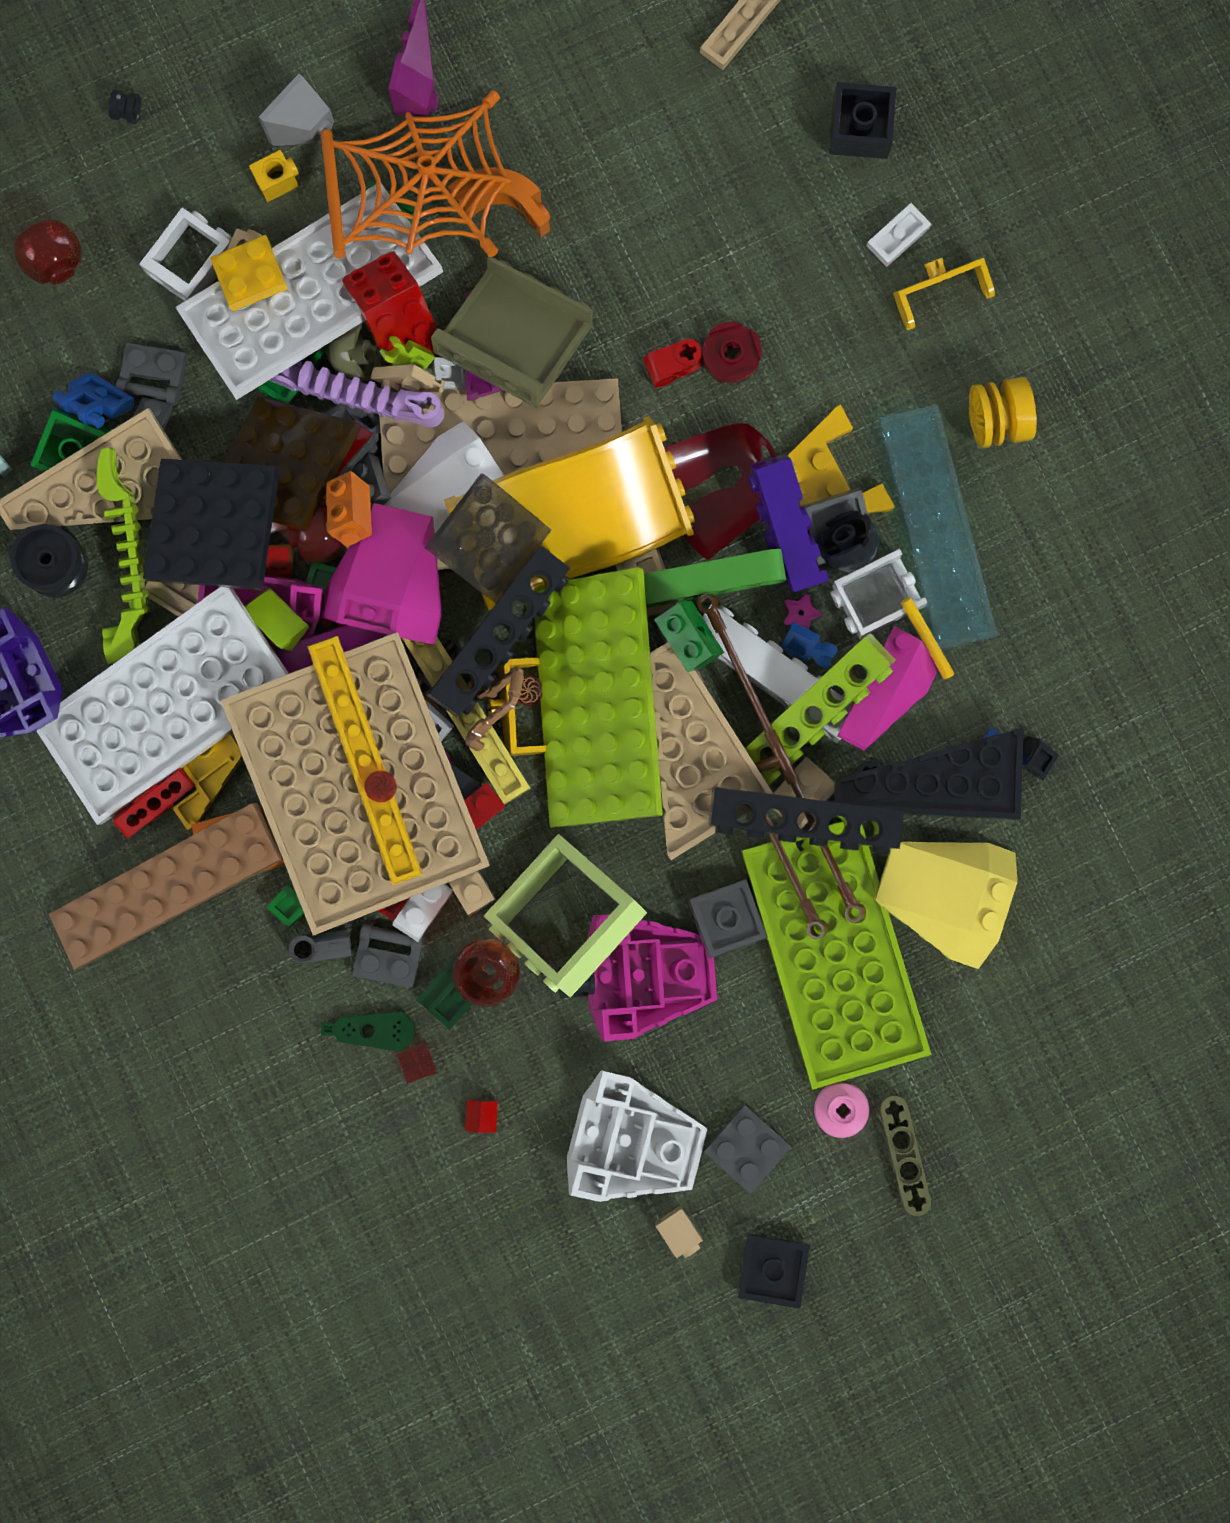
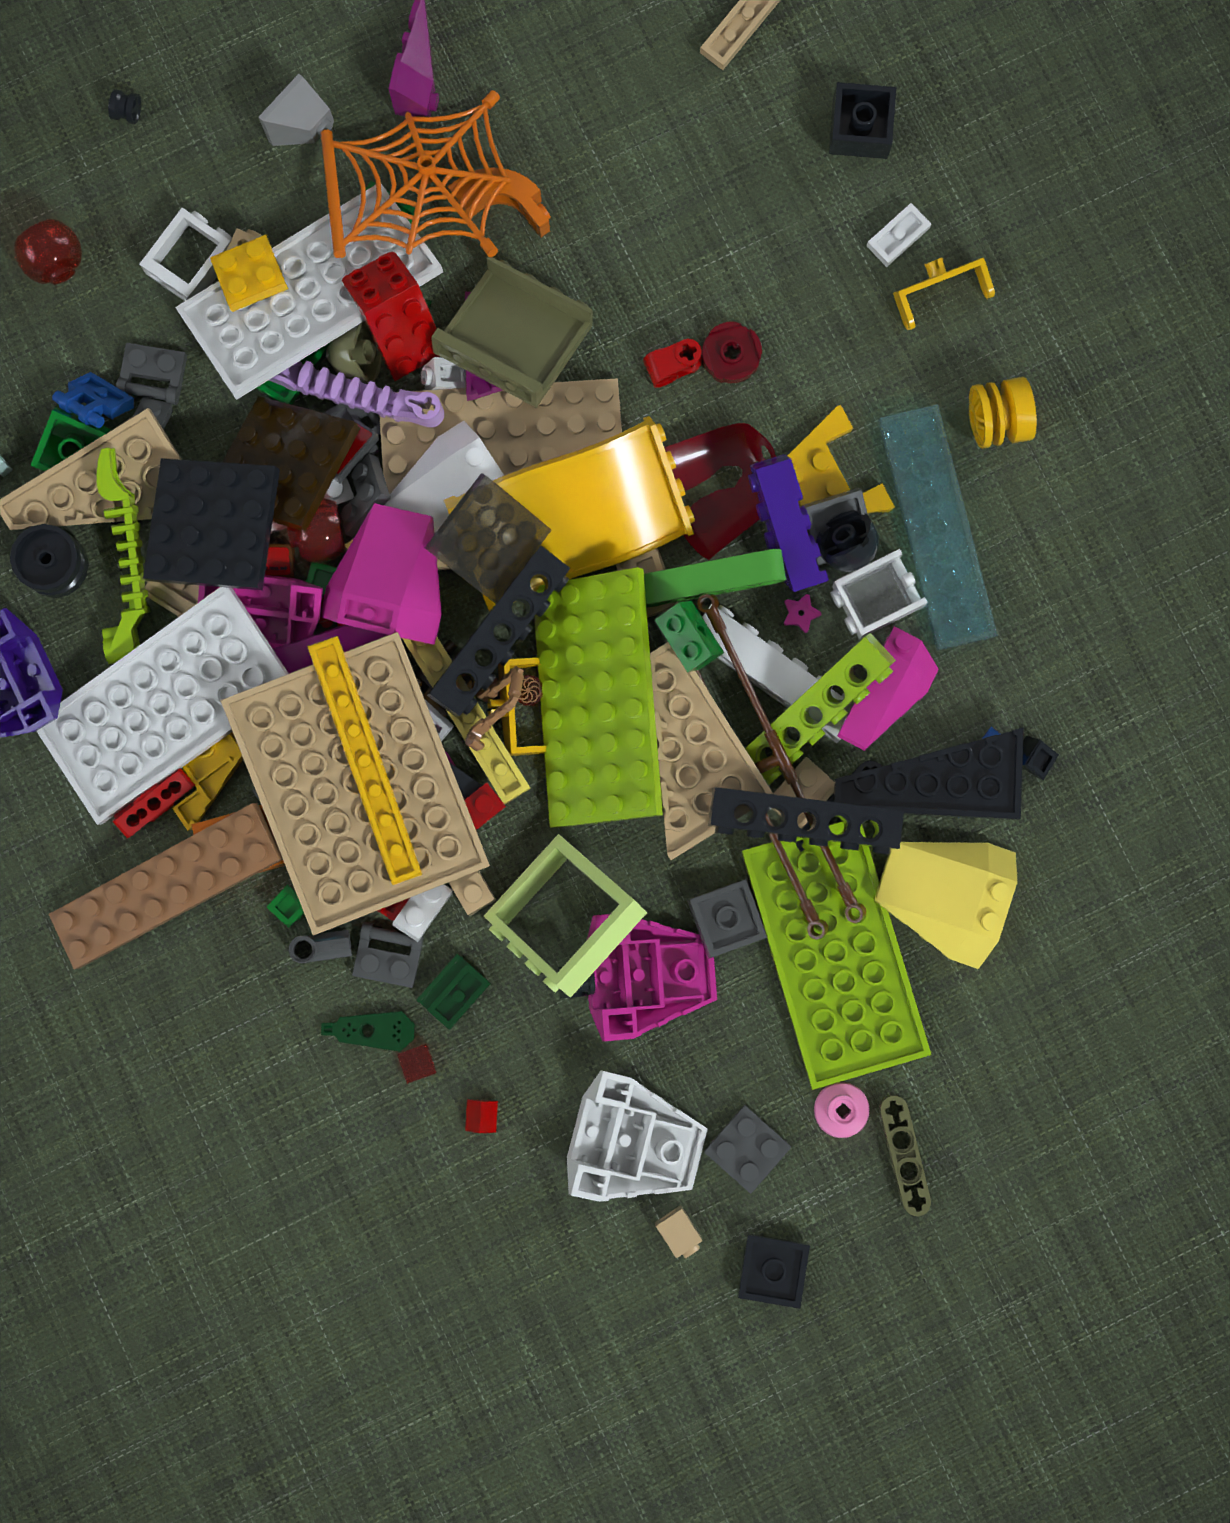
(276, 187): yellow brick -> none
(277, 620): lime slope -> none
(348, 509): orange brick -> none
(380, 786): clear red tile -> none
(407, 378): tan plate -> none
(409, 354): lime plate -> none
(497, 955): clear red wheel -> none
(804, 644): blue plate -> none
(927, 637): yellow bar -> none

